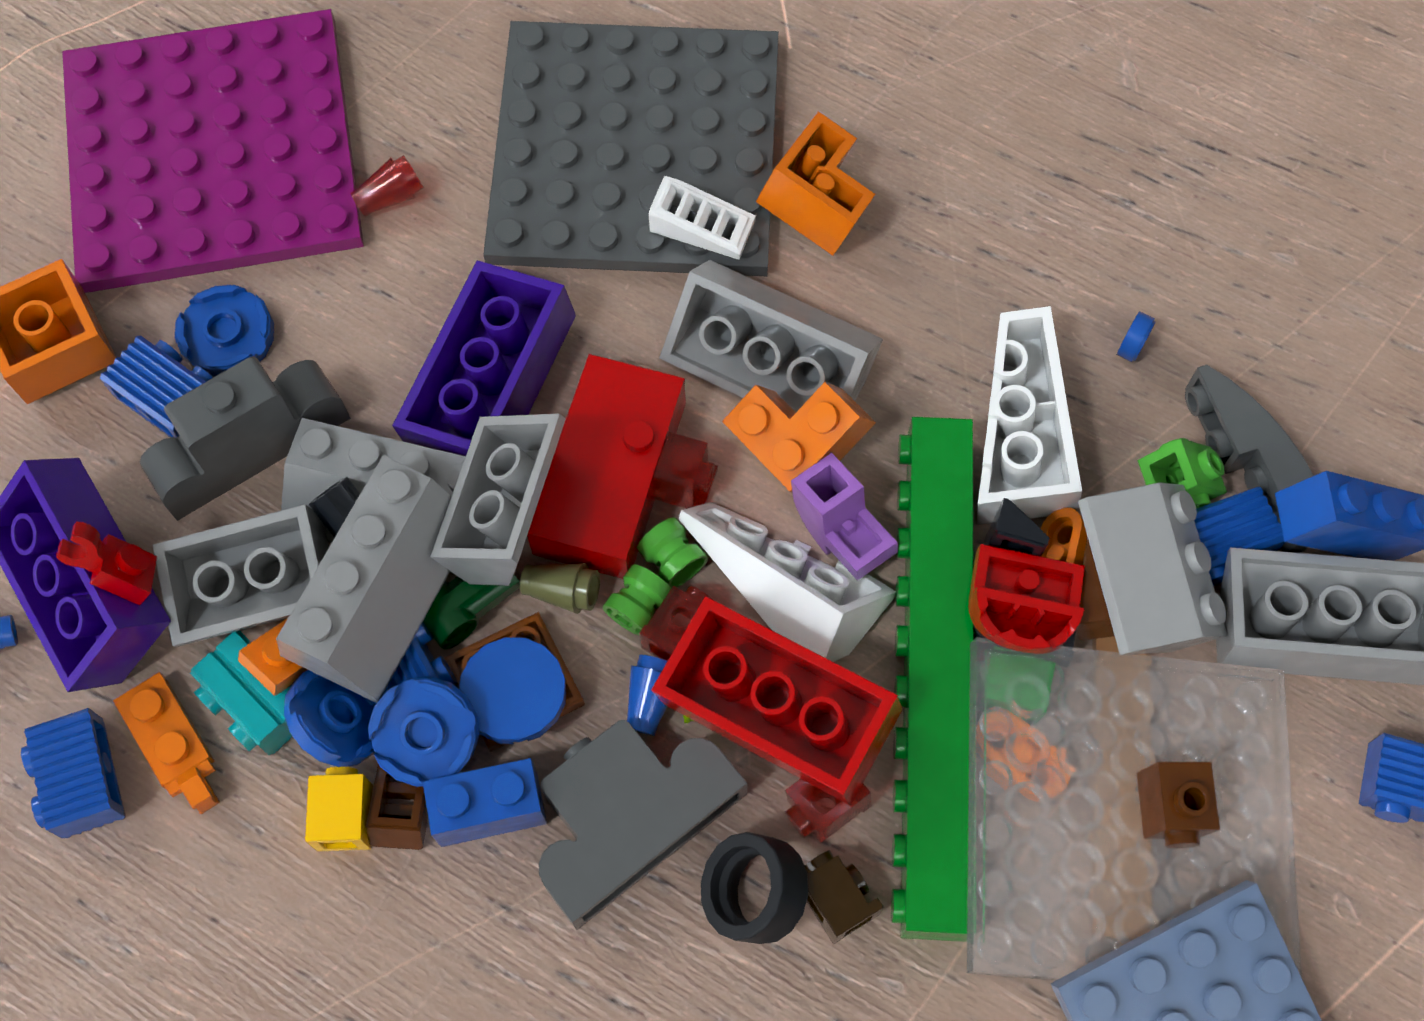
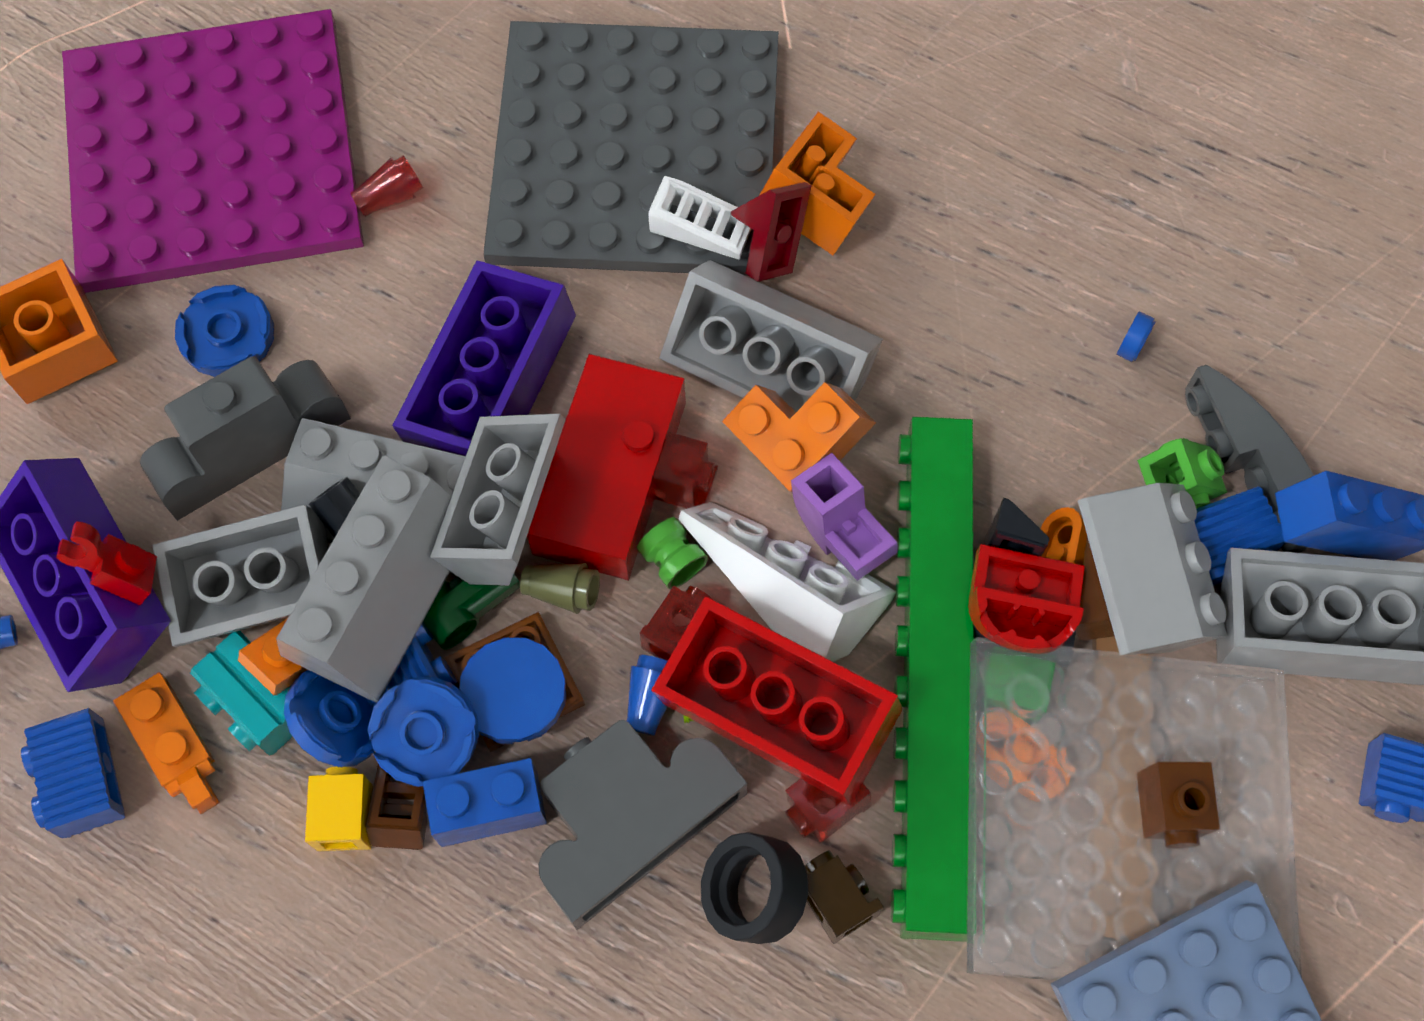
(150, 378): blue brick -> none
(636, 602): bright green wheel -> none
(777, 228): none -> dark red slope
(1029, 425): white wedge -> none

